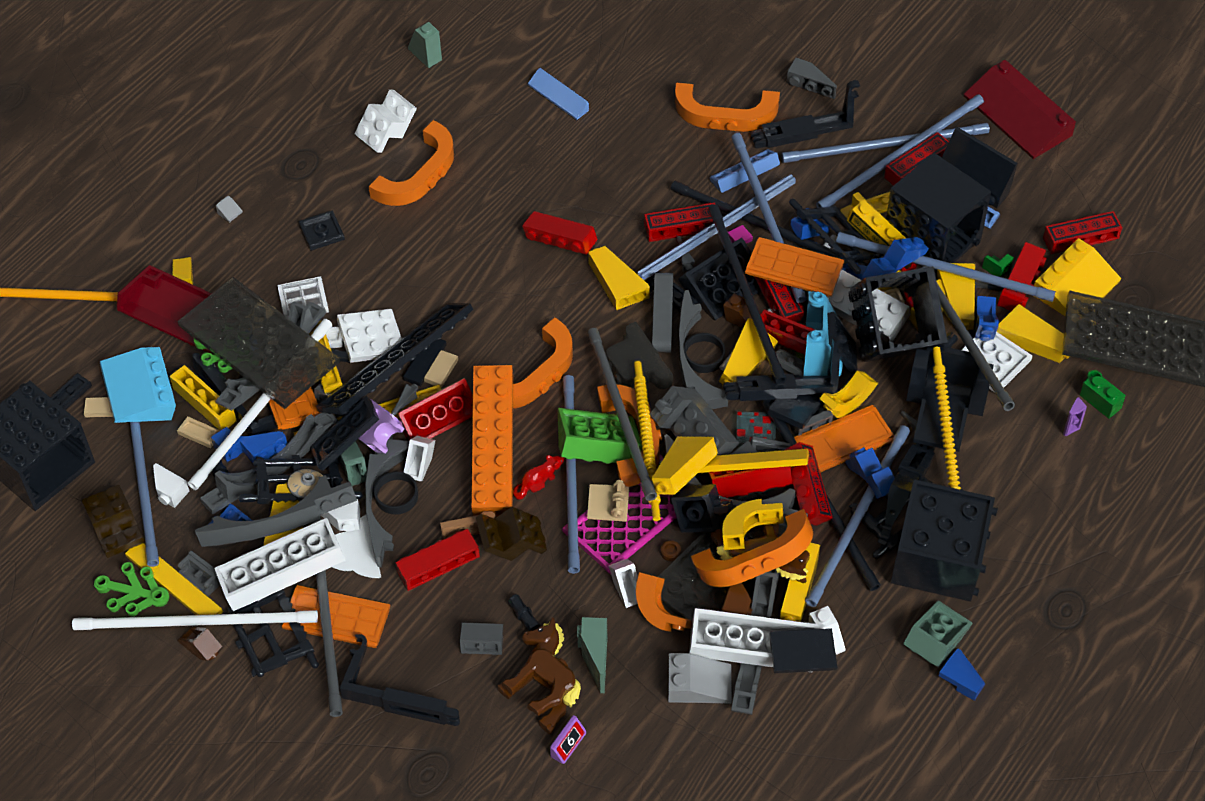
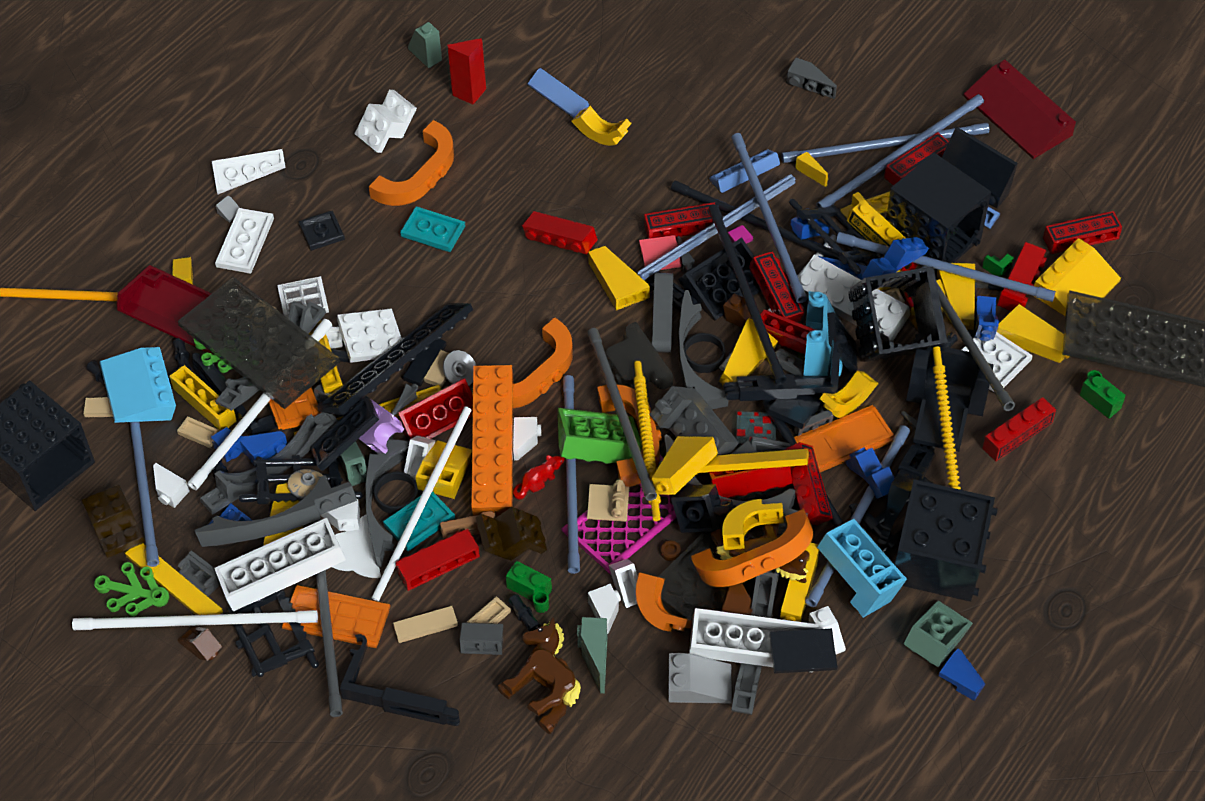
(71, 391): black tile -> none
(95, 369): none -> black axle
(181, 354): none -> black pin
(243, 169): none -> white wing
(244, 240): none -> white plate
(421, 504): none -> white piece
(425, 624): none -> tan tile
(427, 524): none -> teal plate
(433, 229): none -> teal plate
(452, 473): none -> yellow slope
(461, 361): none -> light grey dish
(467, 70): none -> red slope
(491, 613): none -> tan tile
(525, 435): none -> white slope
(530, 585): none -> green hinge
(567, 740): slope -> none
(598, 129): none -> yellow arch
(605, 603): none -> white slope
(656, 247): none -> coral tile
(725, 118): orange arch -> none
(794, 266): orange piece -> none
(807, 126): black hinge -> none
(810, 167): none -> yellow slope
(862, 566): none -> medium azure hinge
(1019, 429): none -> red brick
(1075, 417): medium lavender slope -> none

